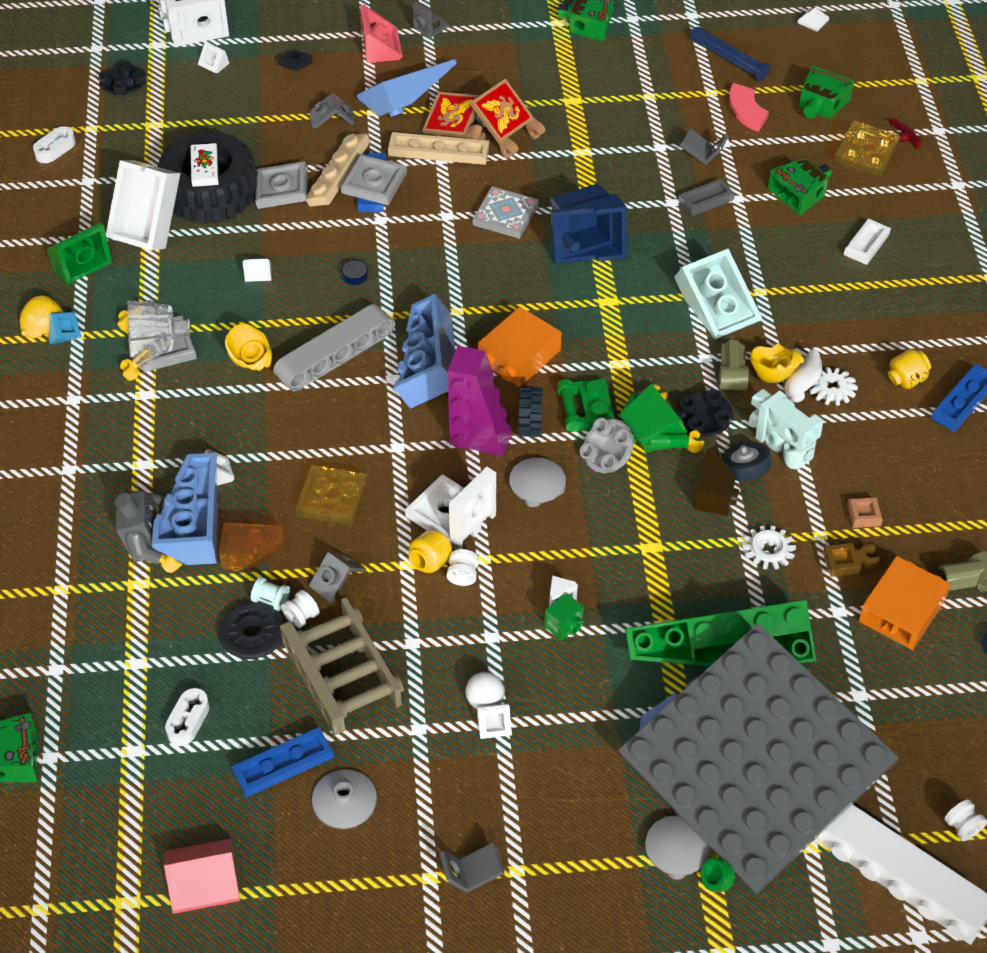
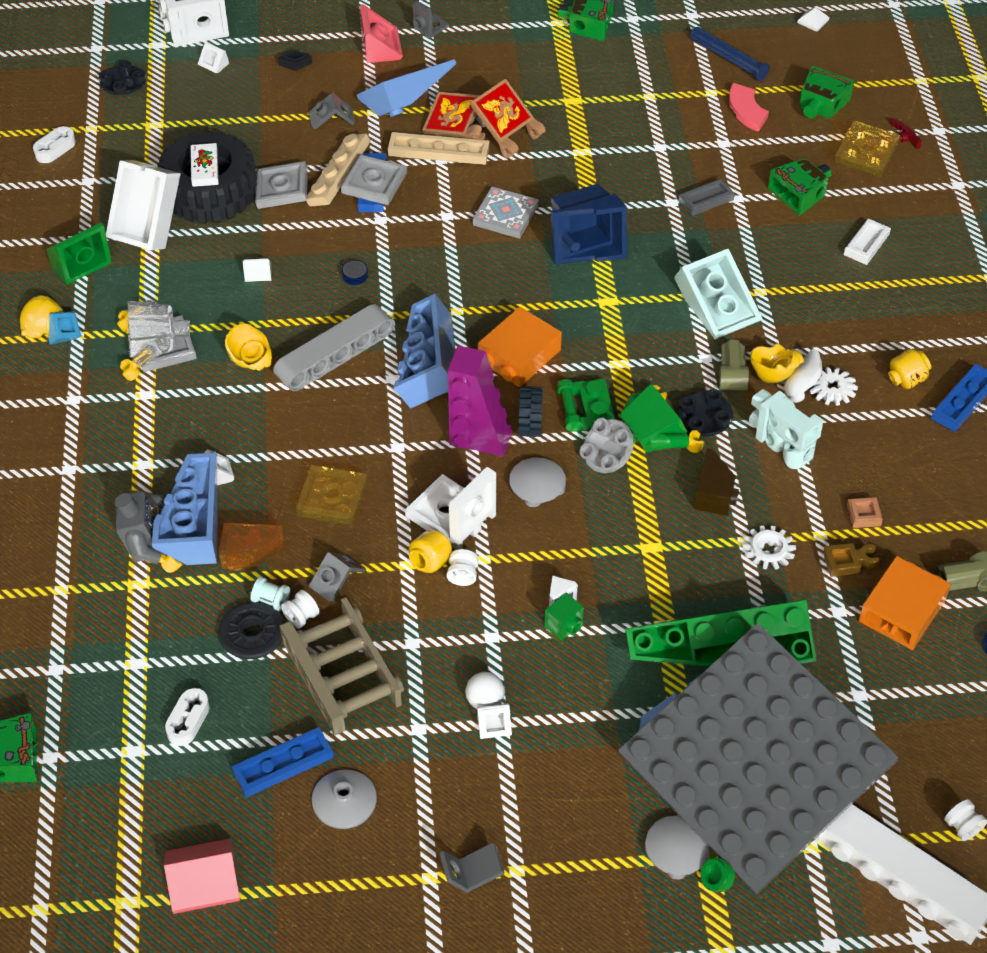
(700, 147): dark grey bracket -> none
(748, 460): black wheel -> none

